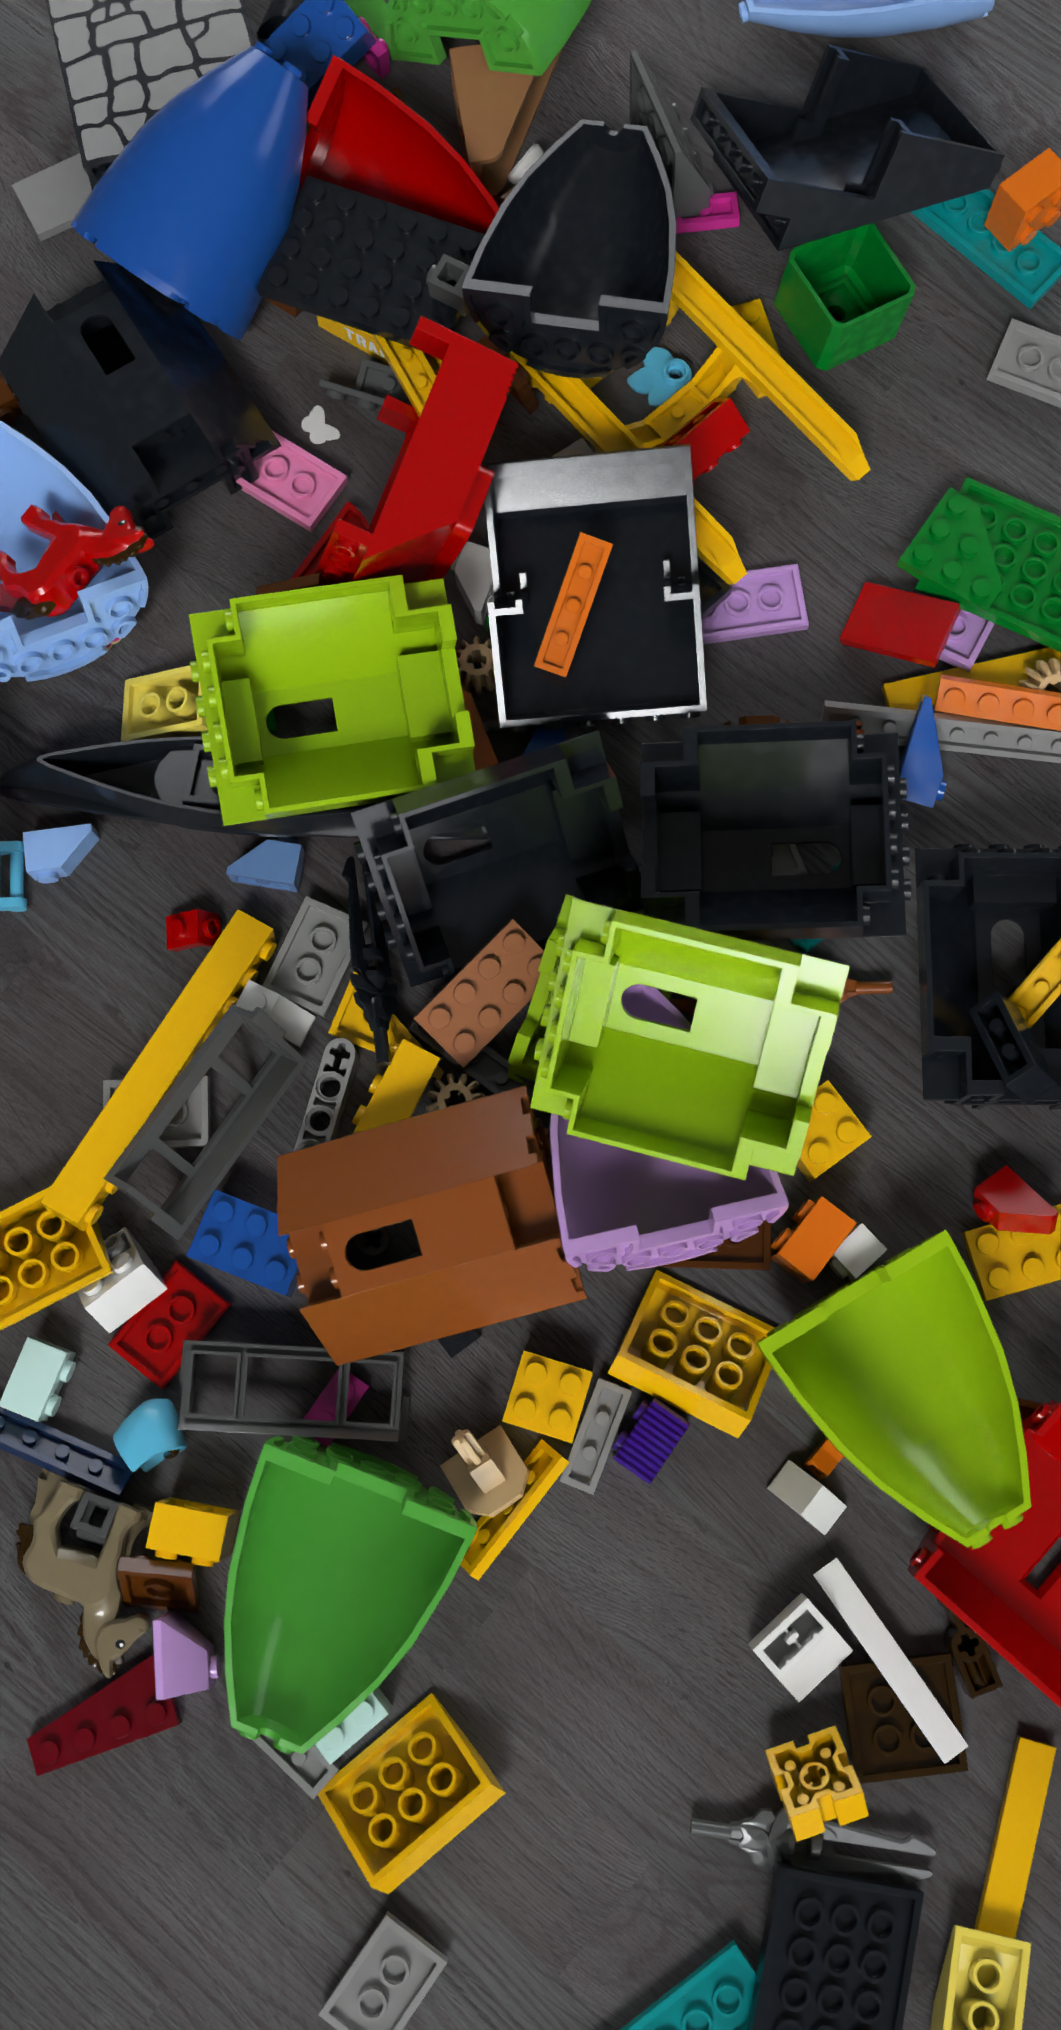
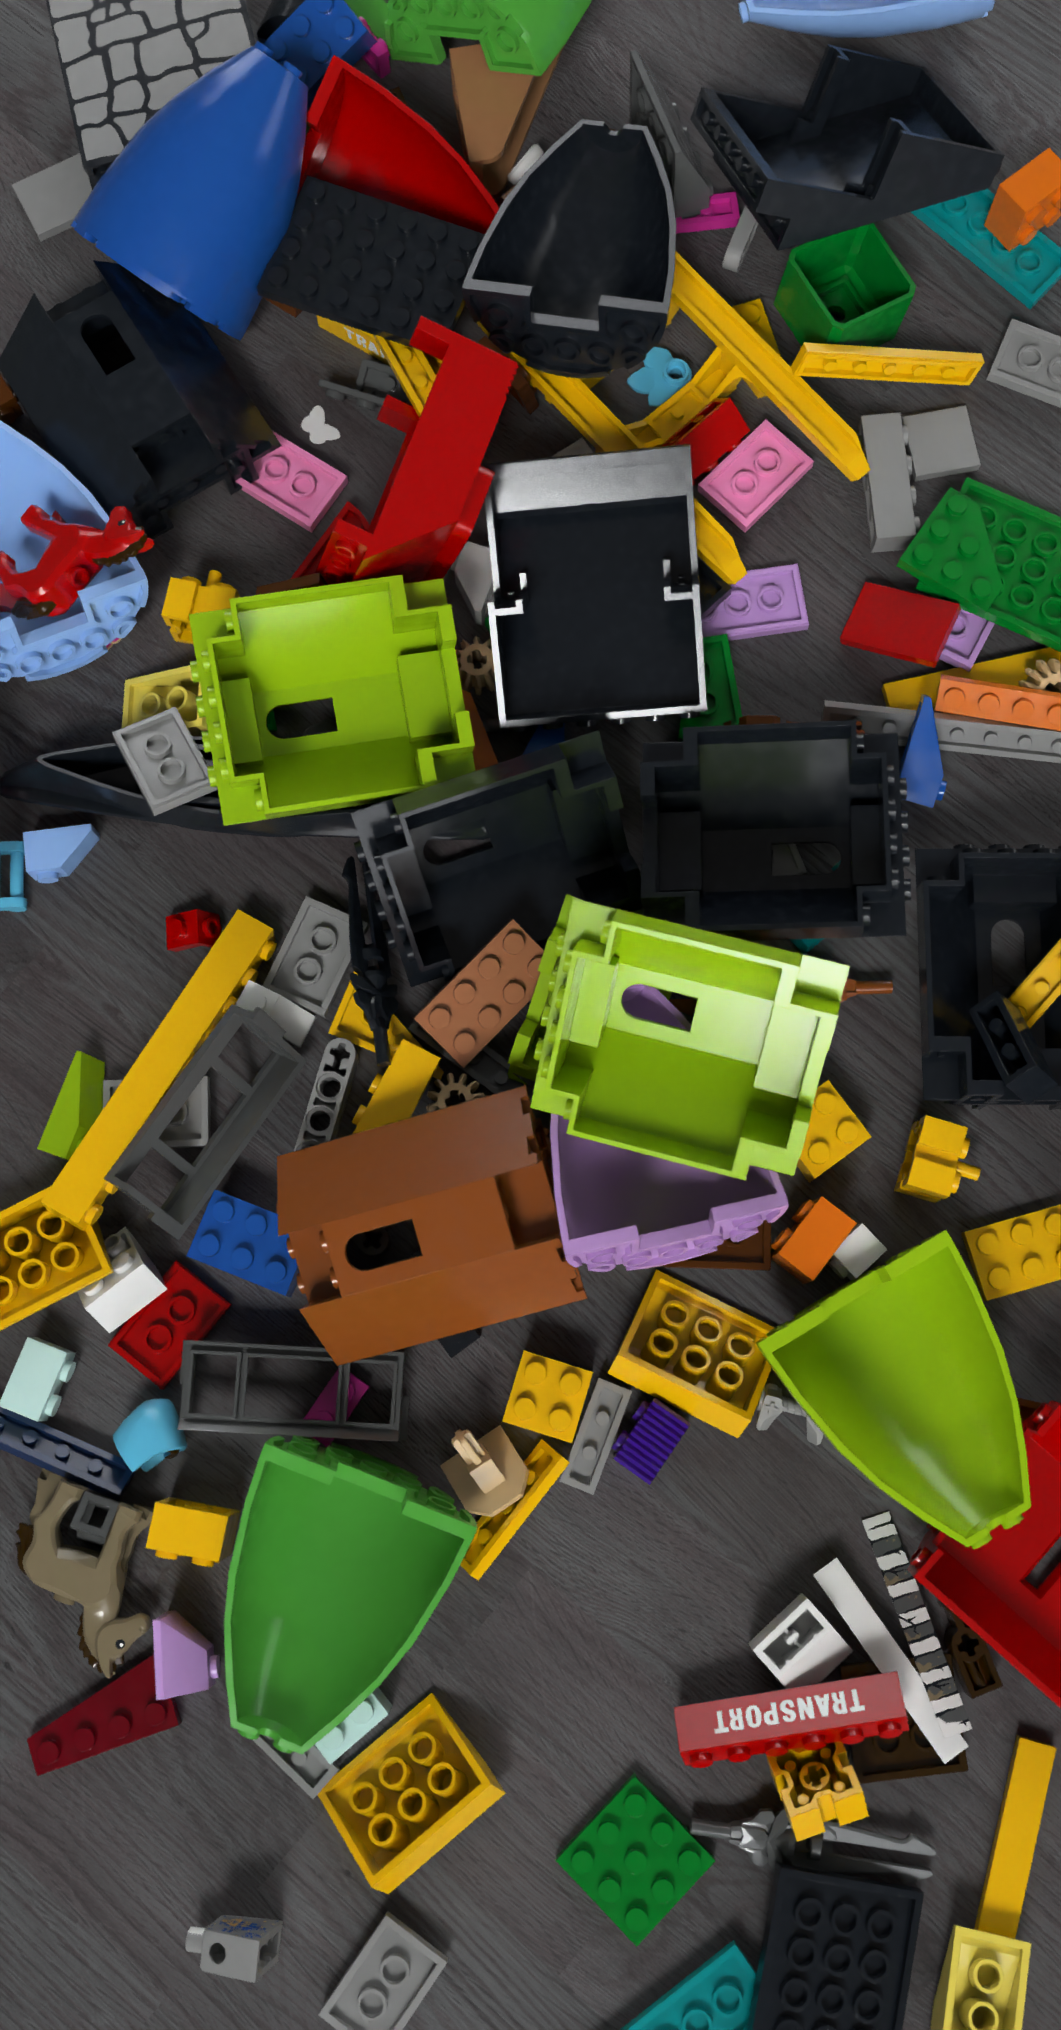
(75, 1108): none -> lime slope
(159, 1584): reddish brown plate -> none
(164, 760): none -> light grey tile
(189, 597): none -> yellow brick
(237, 1946): none -> light grey torso
(271, 865): medium blue slope -> none
(446, 282): dark grey brick -> none
(573, 604): orange plate -> none
(635, 1859): none -> green plate
(721, 687): none -> green wing
(740, 241): none -> light grey beam
(755, 475): none -> bright pink plate
(771, 1406): none -> light grey piece
(791, 1719): none -> red brick
(806, 1497): white slope -> none
(823, 1459): orange piece -> none
(886, 364): none -> yellow tile
(887, 485): none -> light grey brick
(917, 1625): none -> sticker
(932, 1162): none -> yellow brick
(941, 443): none -> light grey tile
(1013, 1205): red slope -> none

